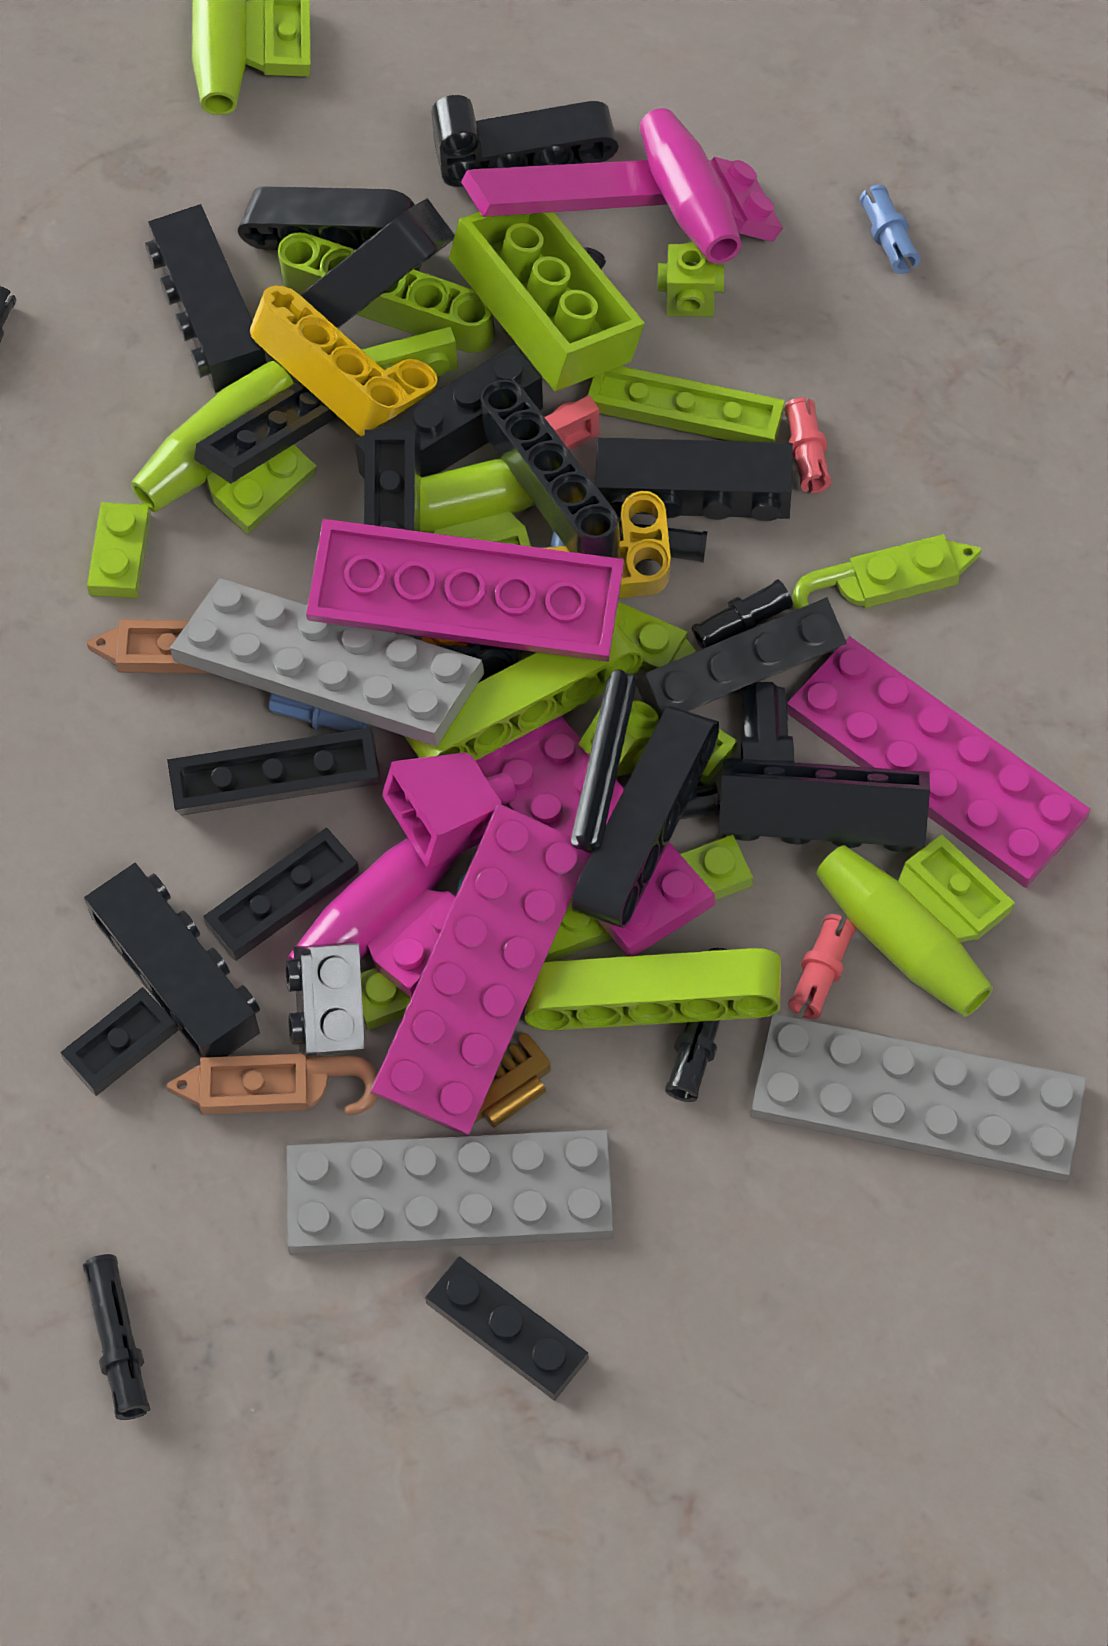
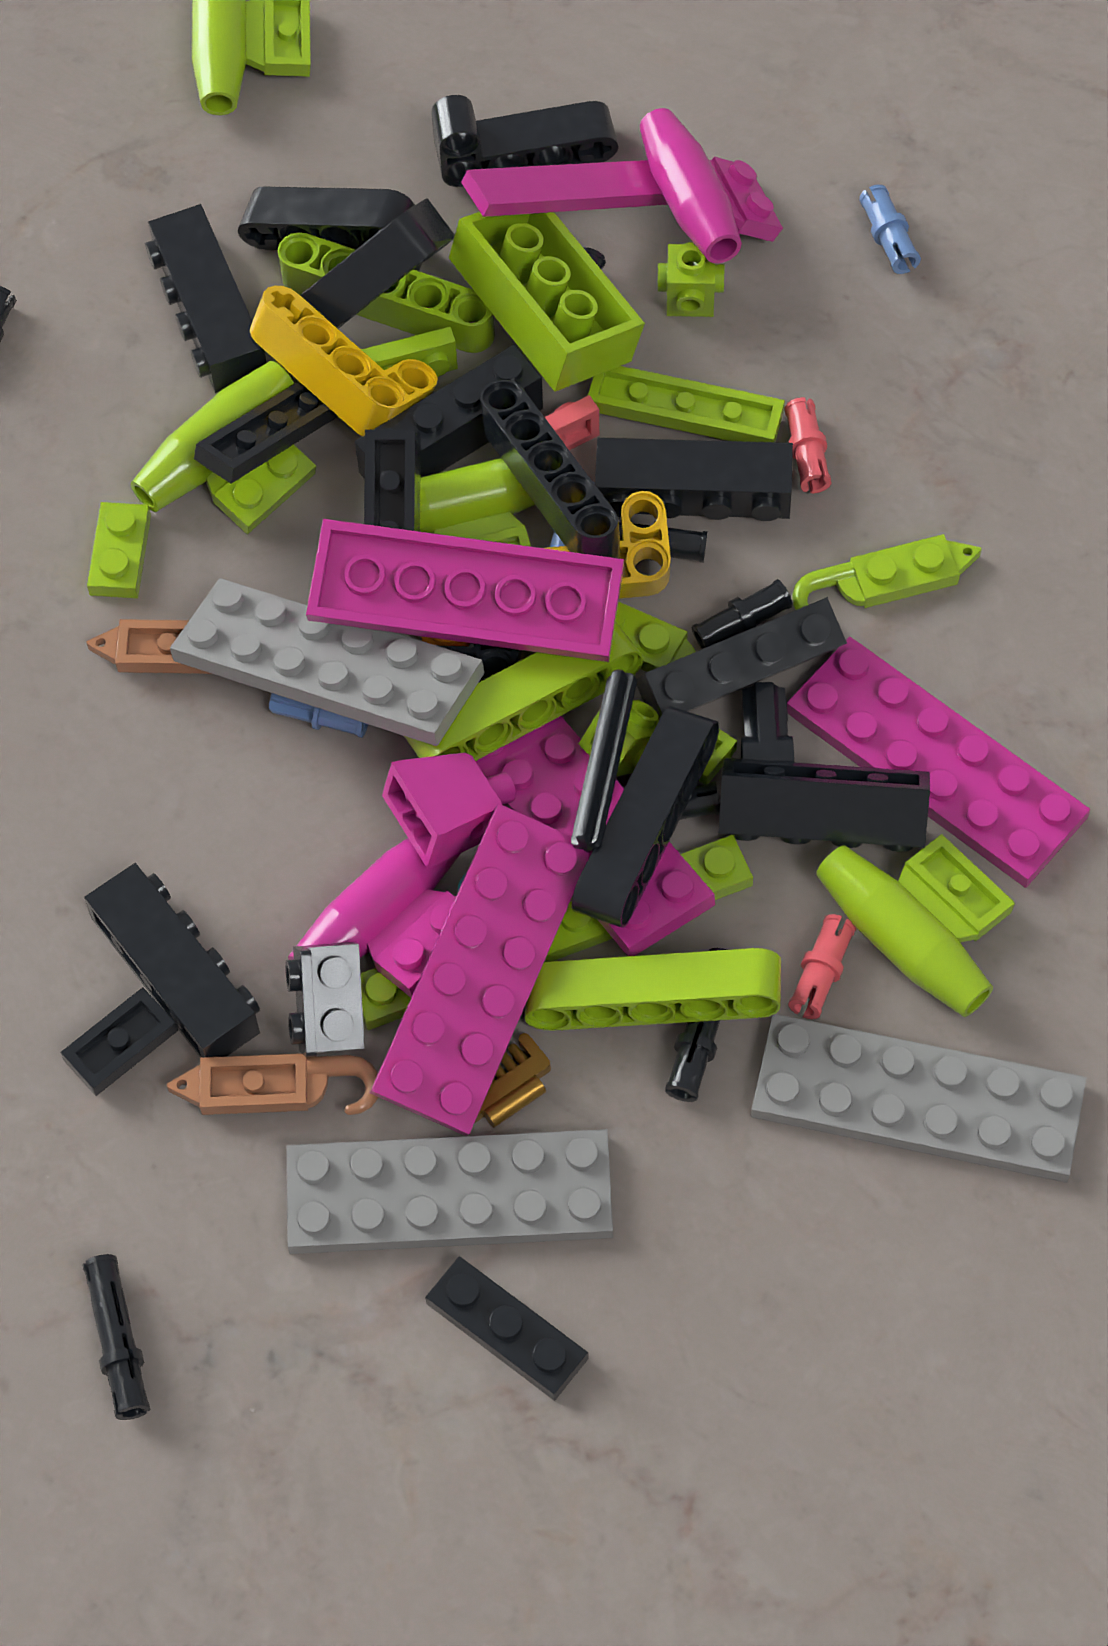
(274, 771): black brick -> none
(281, 894): black plate -> none

